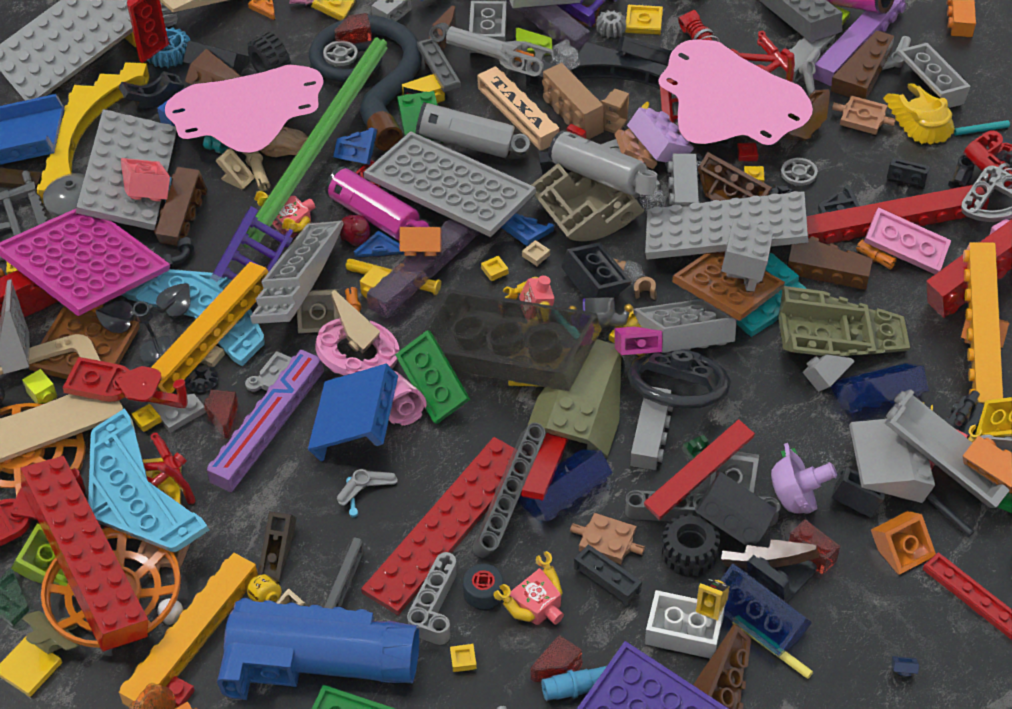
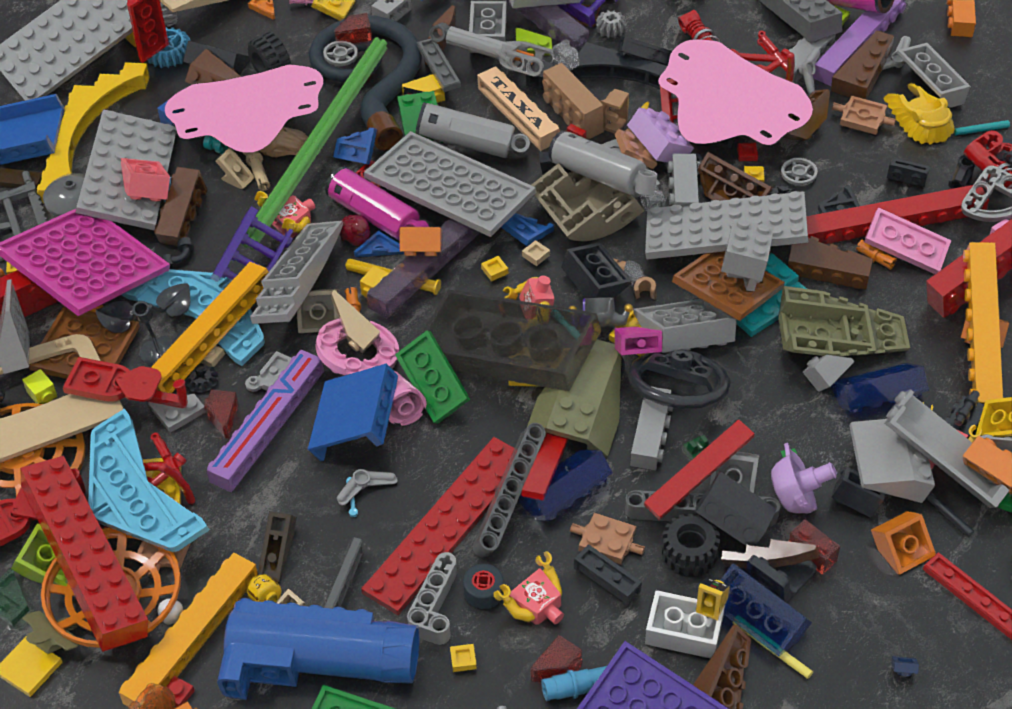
(146, 417): yellow plate -> none
(152, 94): black arch -> none
(644, 19): yellow tile -> none

